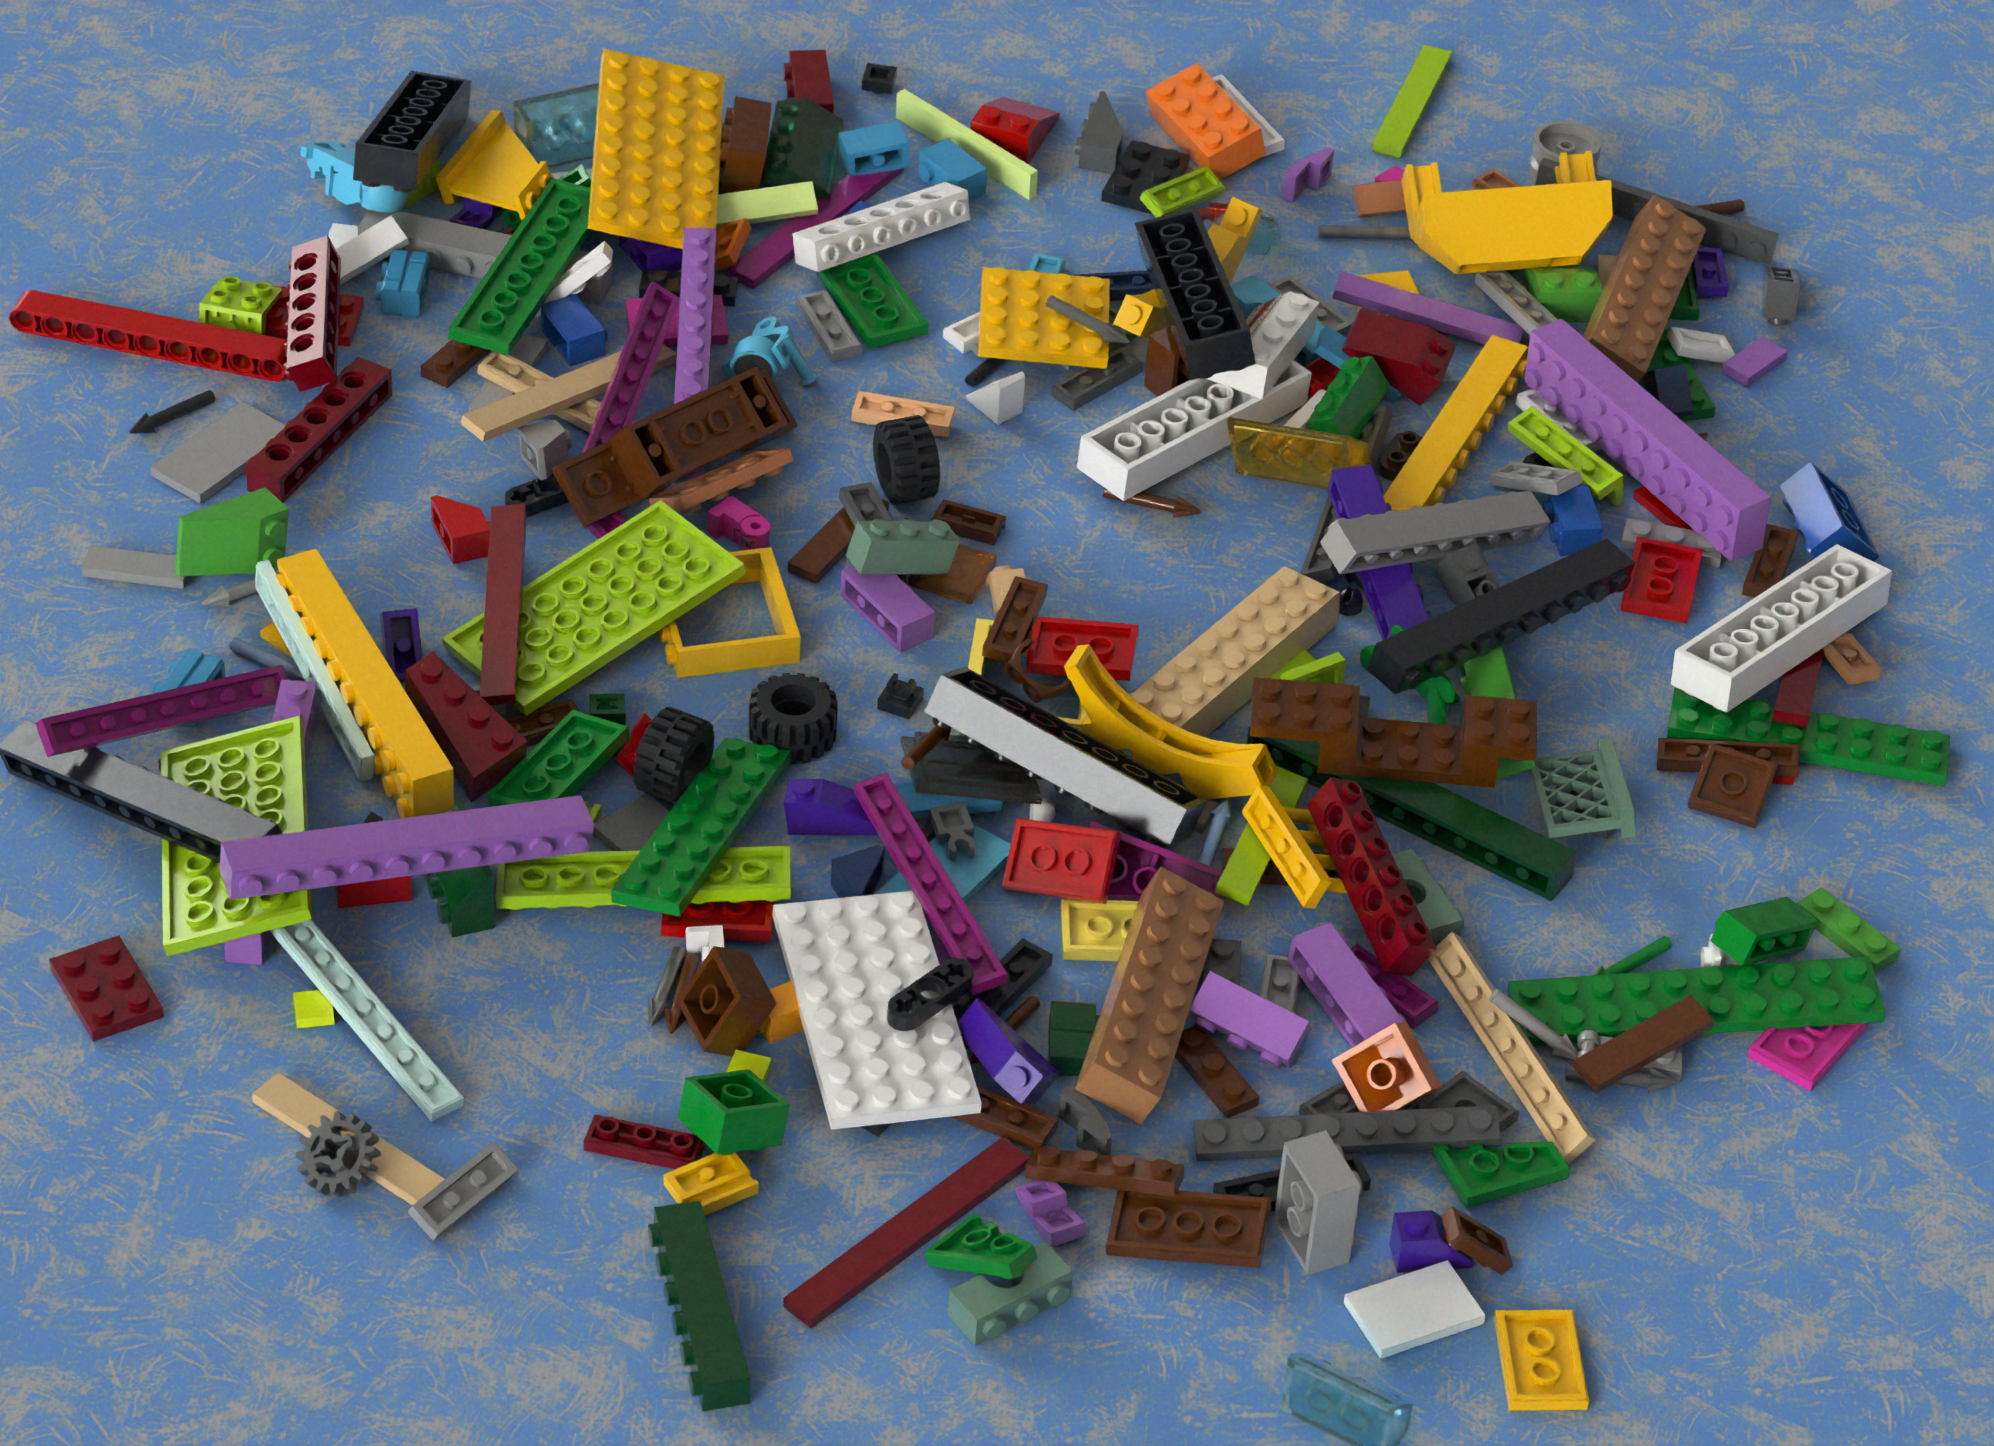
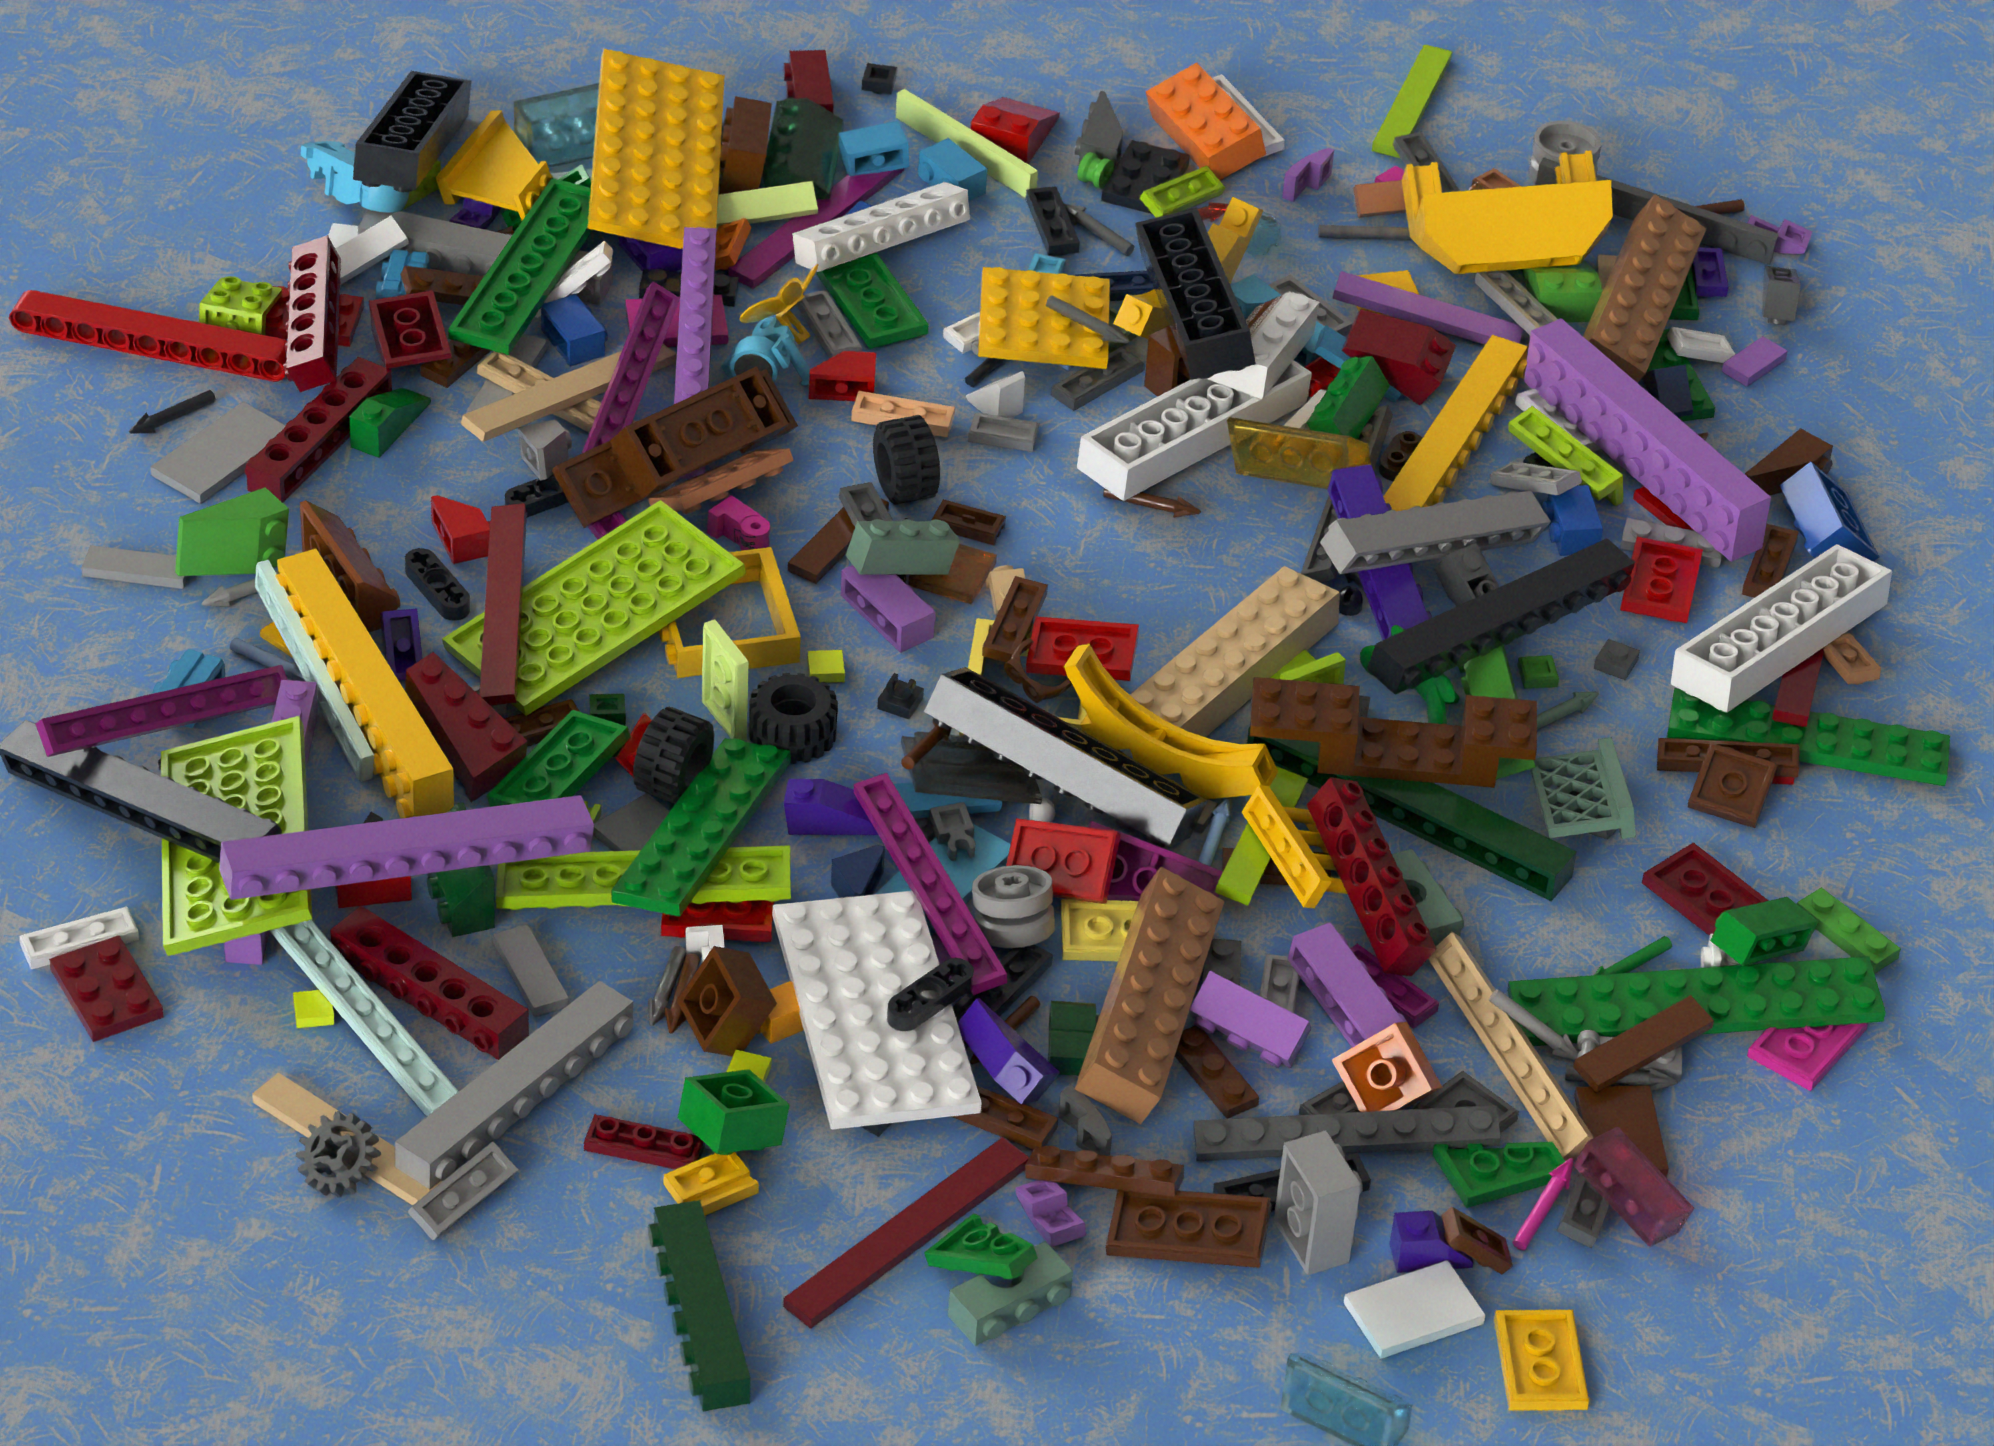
(70, 936): none -> white tile
(348, 563): none -> dark orange slope
(384, 418): none -> green slope
(408, 329): none -> dark red slope
(431, 983): none -> dark red brick
(437, 572): none -> black beam
(446, 285): none -> reddish brown plate
(514, 1085): none -> light grey brick
(530, 970): none -> light grey tile
(725, 680): none -> yellowish green tile
(788, 296): none -> yellow piece
(826, 665): none -> neon yellow tile
(843, 376): none -> red slope
(1003, 432): none -> light grey tile
(1014, 906): none -> light grey wheel
(1052, 221): none -> black plate
(1078, 215): none -> dark grey piece
(1095, 170): none -> bright green wheel
(1417, 151): none -> dark grey tile
(1538, 672): none -> bright green tile
(1560, 1179): none -> dark pink piece
(1580, 702): none -> sand green piece
(1583, 1213): none -> dark grey plate
(1616, 659): none -> dark grey plate
(1630, 1110): none -> reddish brown tile
(1633, 1186): none -> clear pink brick
(1699, 887): none -> dark red plate
(1789, 459): none -> reddish brown slope
(1791, 238): none -> medium lavender slope

